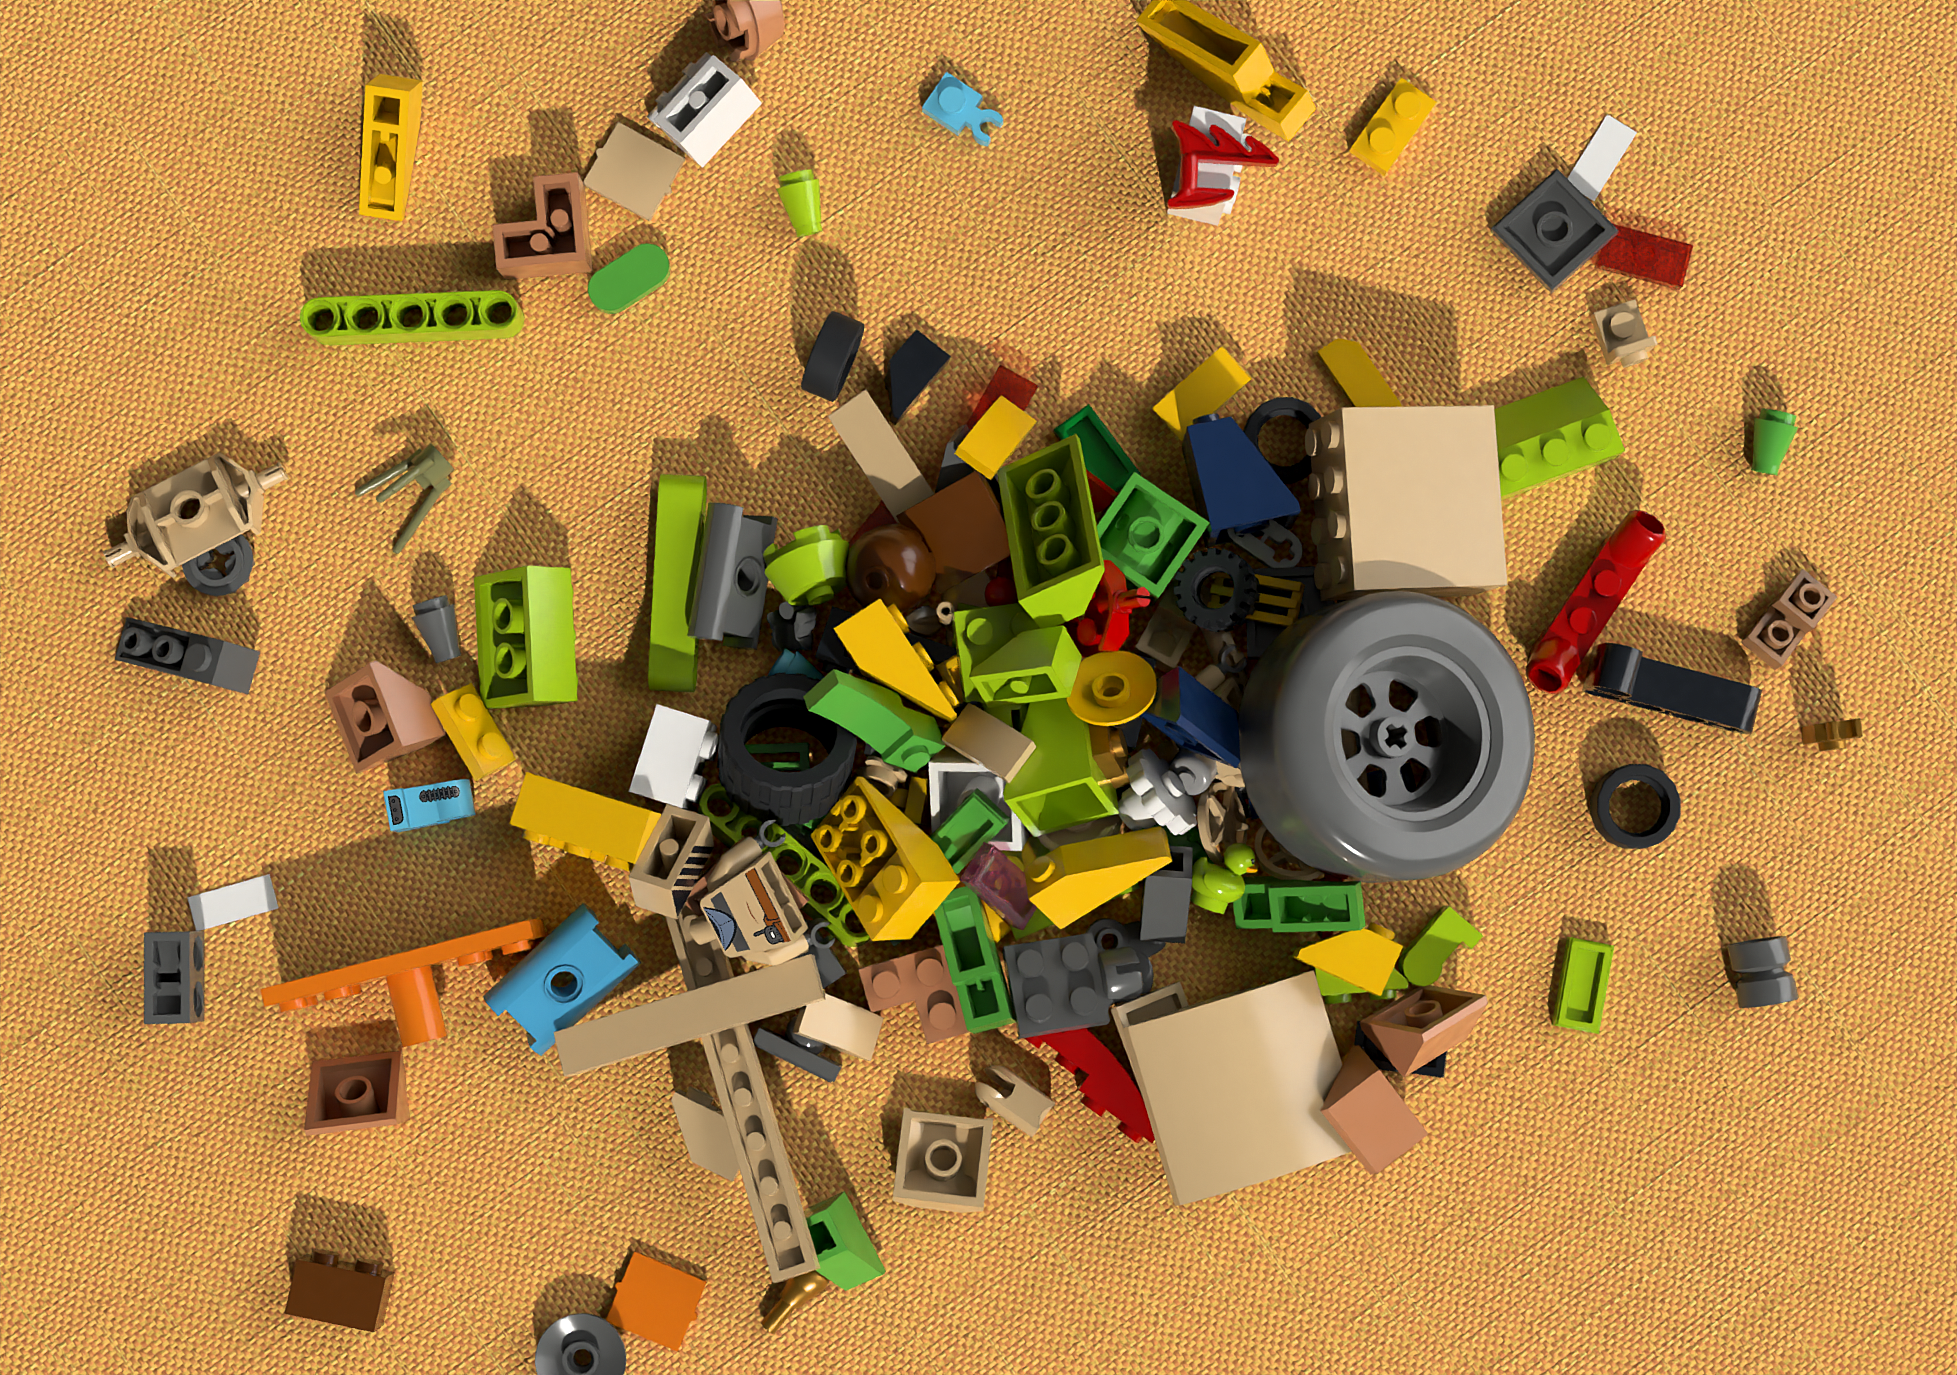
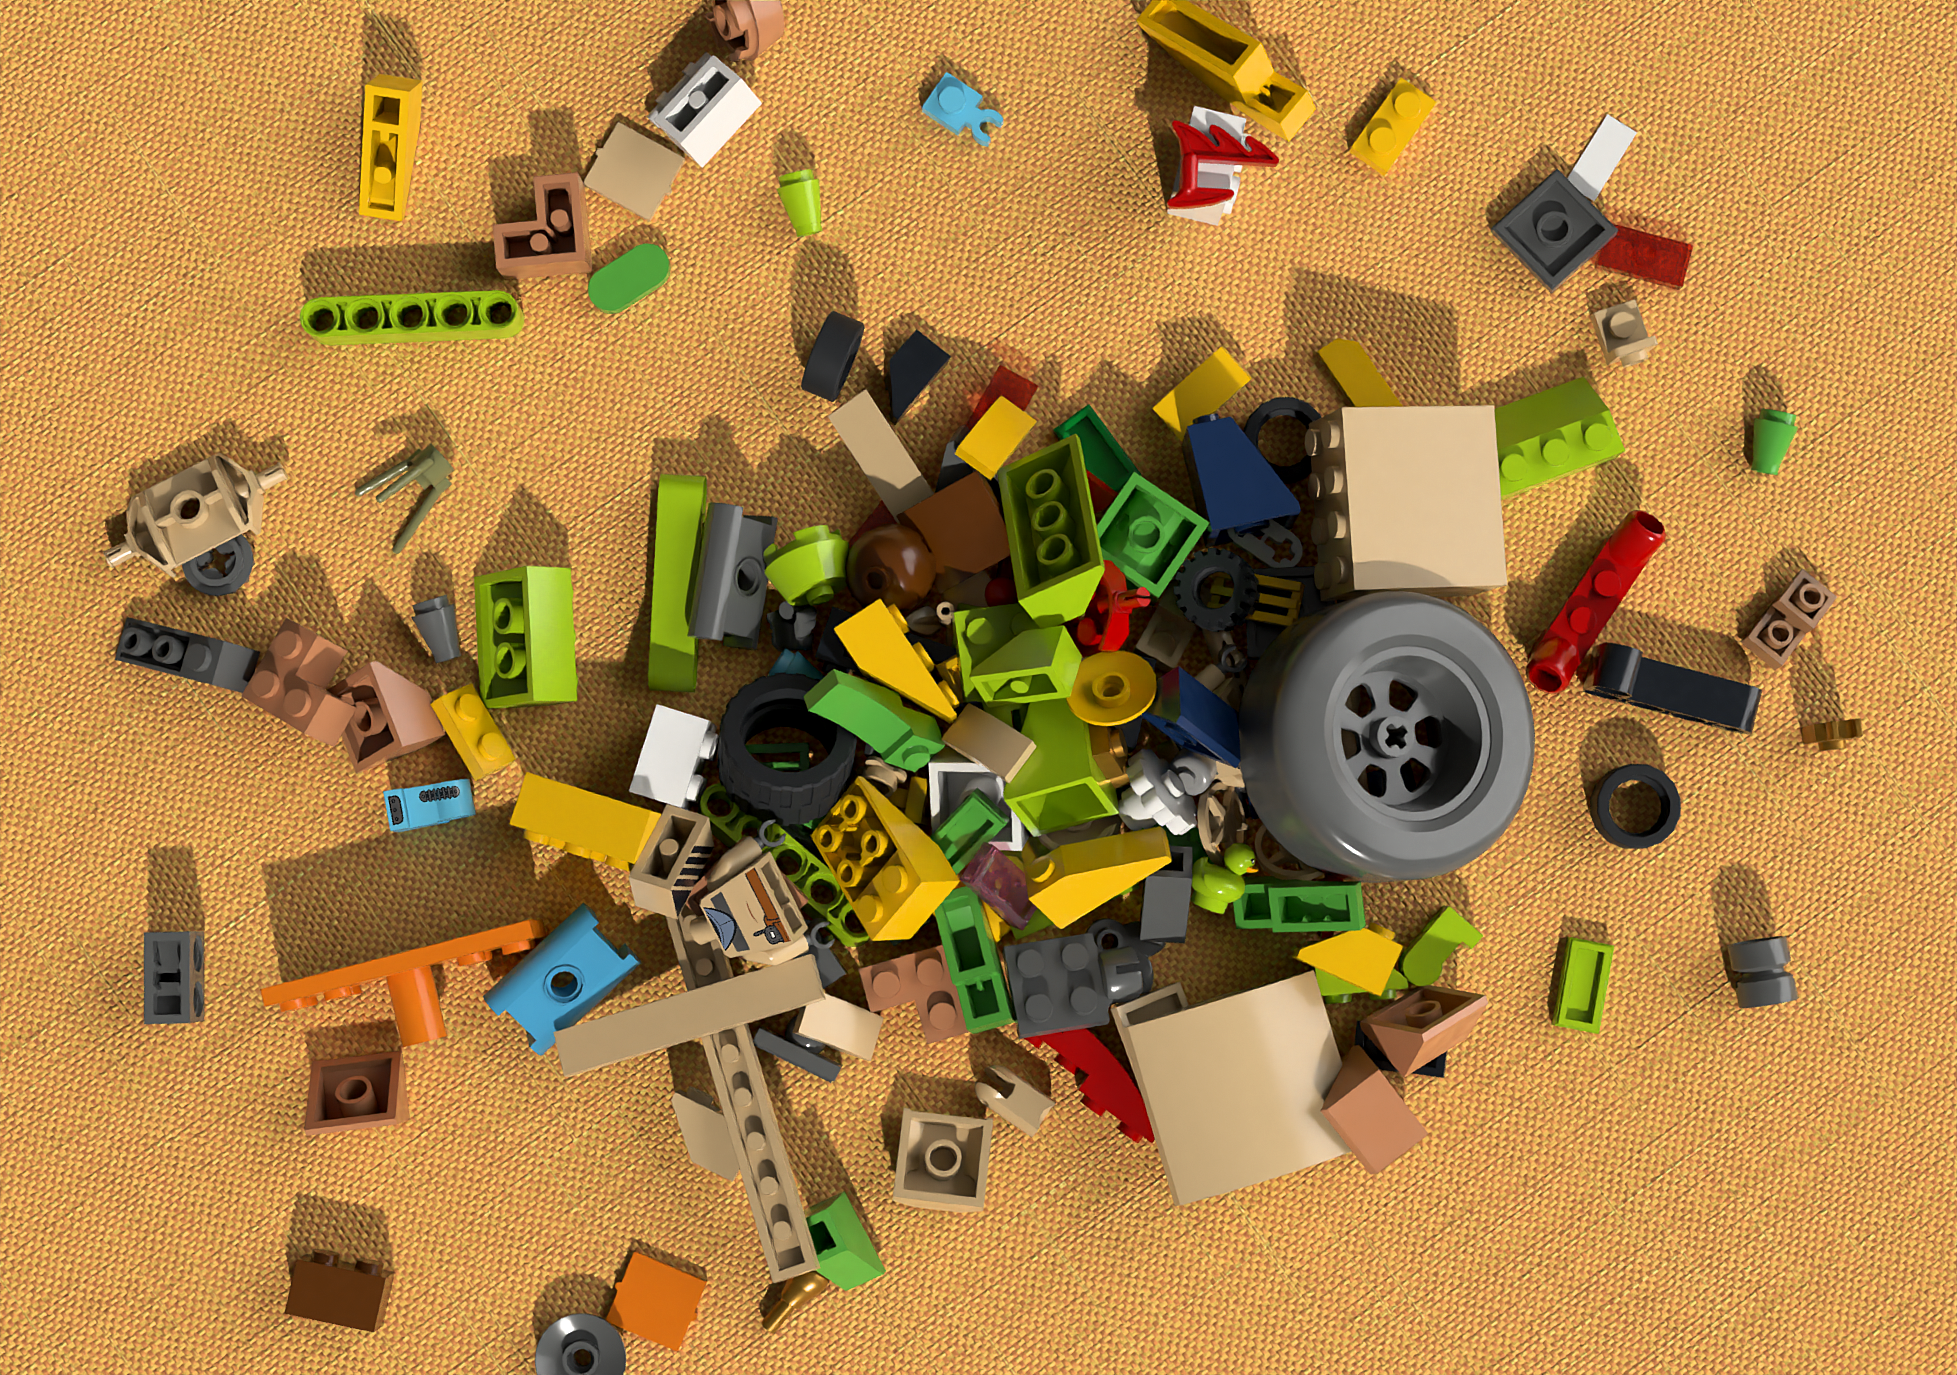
(233, 902): white sticker -> none
(294, 683): none -> nougat brick

